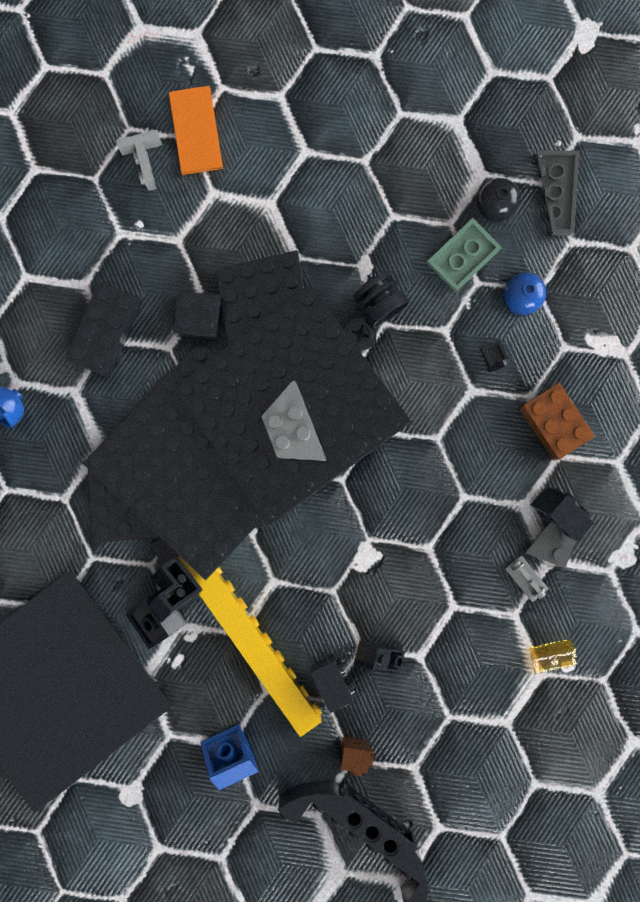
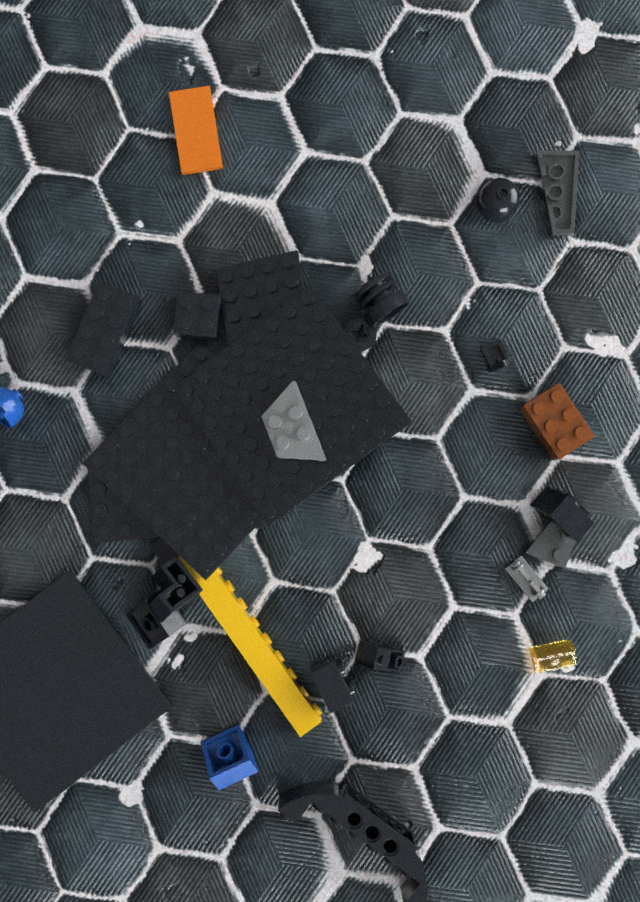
(138, 146): light grey bracket -> none
(356, 756): reddish brown brick -> none
(464, 255): sand green plate -> none
(524, 293): blue cylinder -> none

